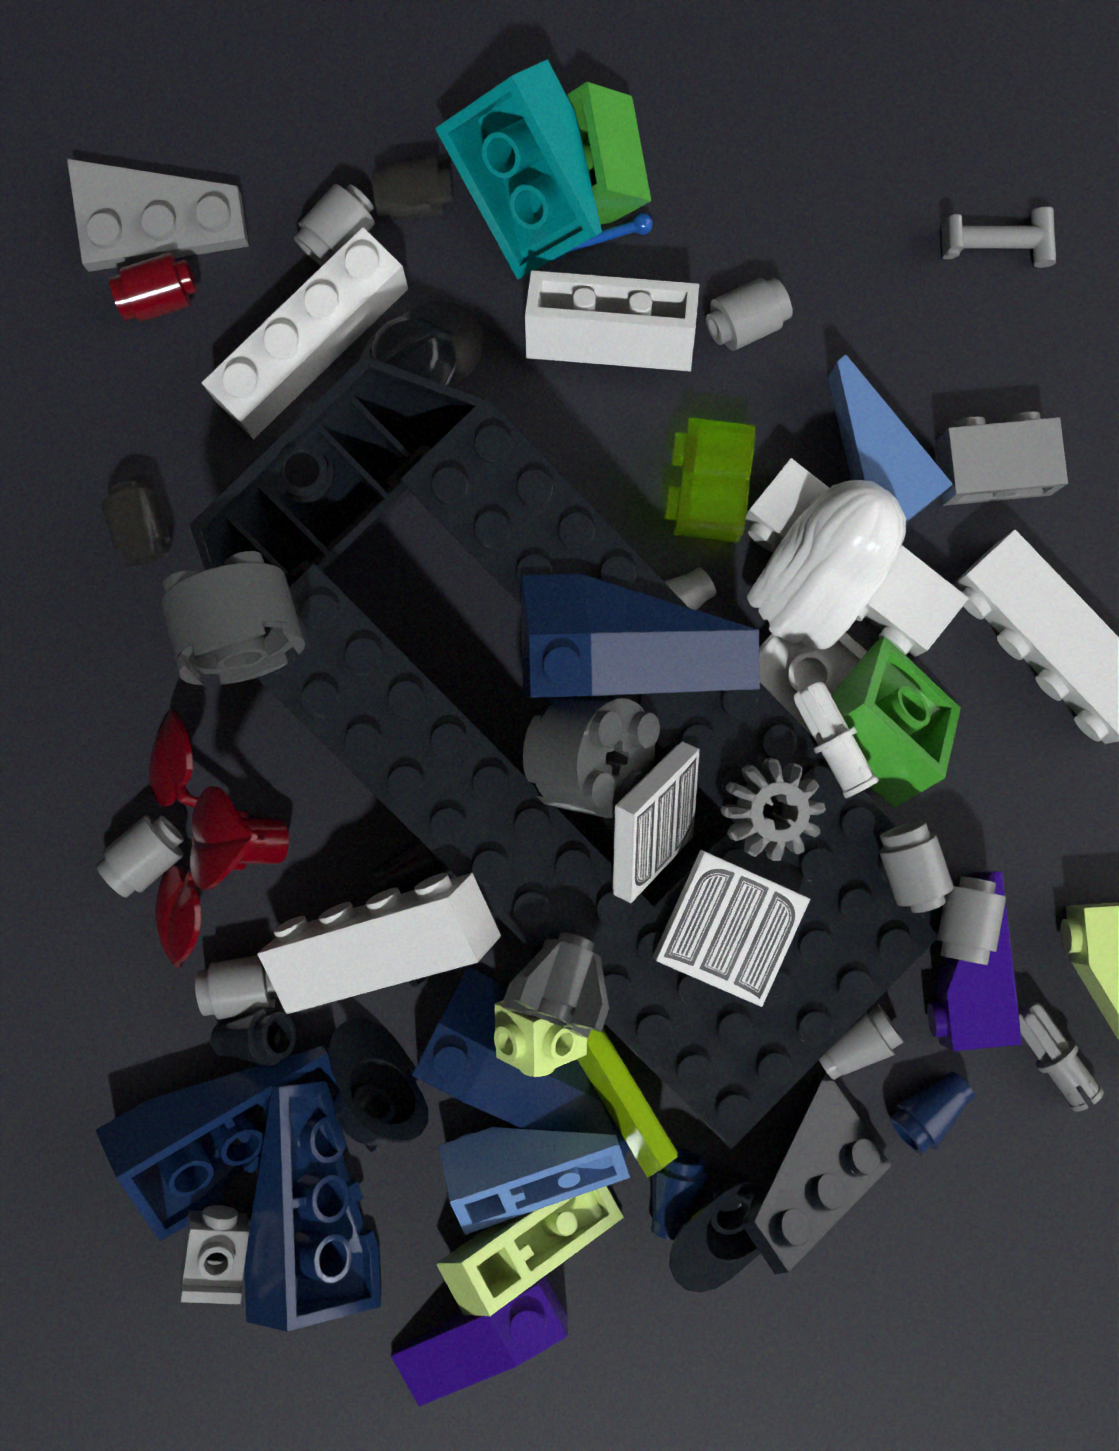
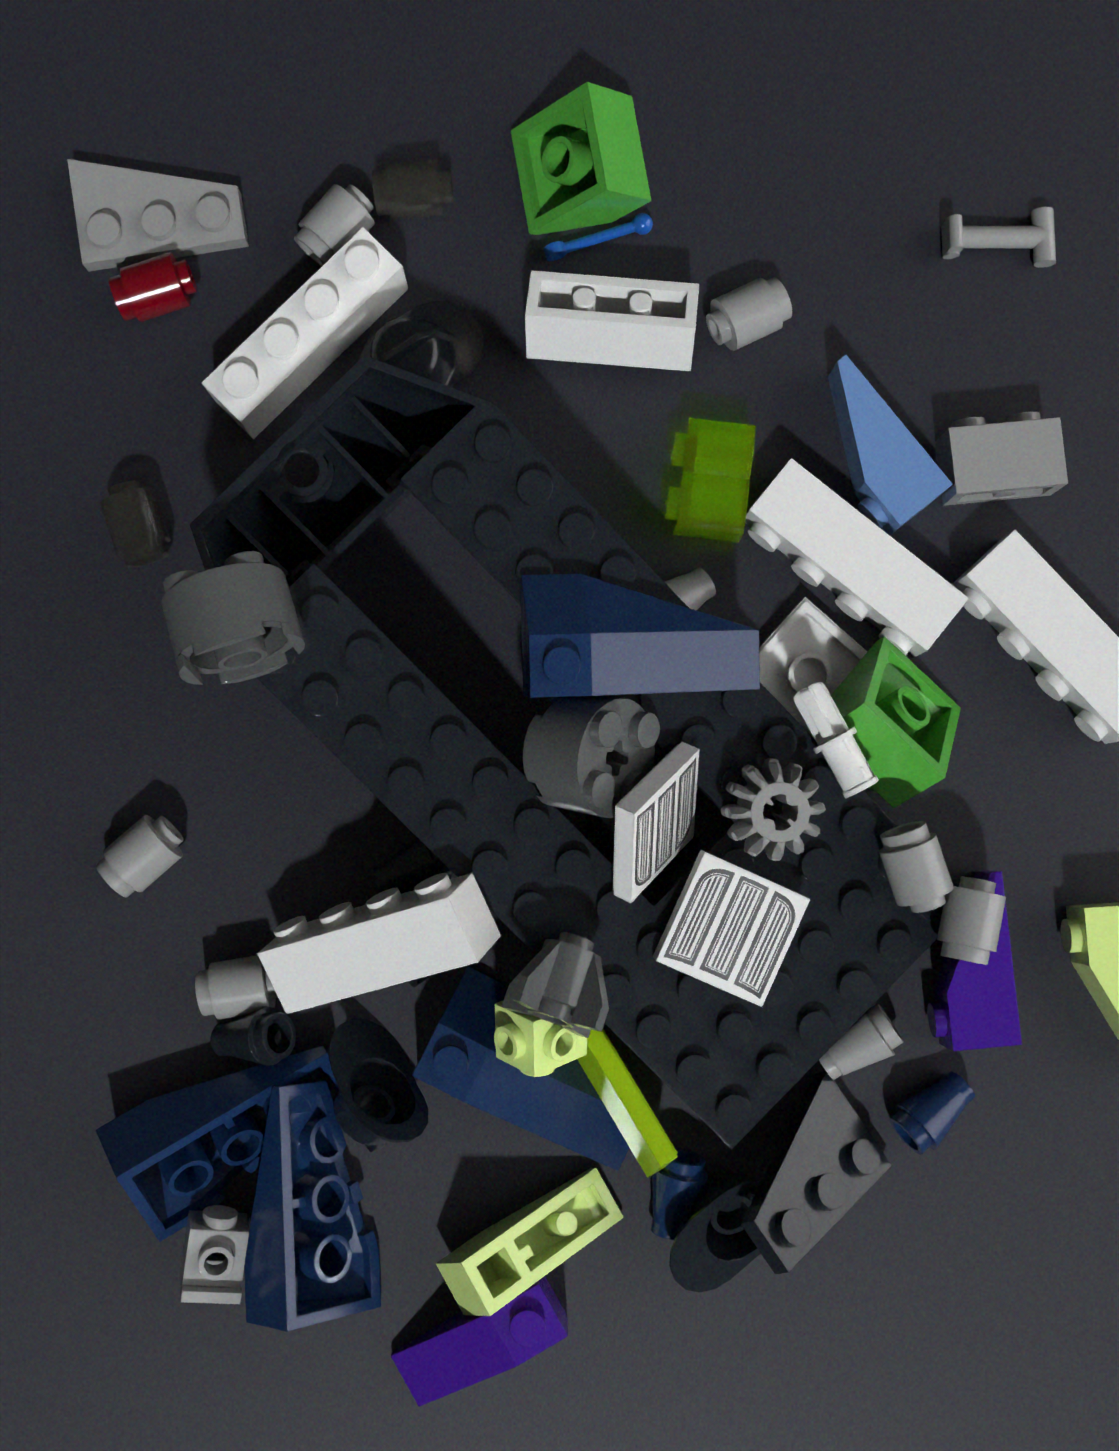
(221, 840): dark red plant -> none
(521, 1170): medium blue slope -> none
(525, 167): teal slope -> none
(830, 563): white hair -> none
(1057, 1056): light grey axle -> none

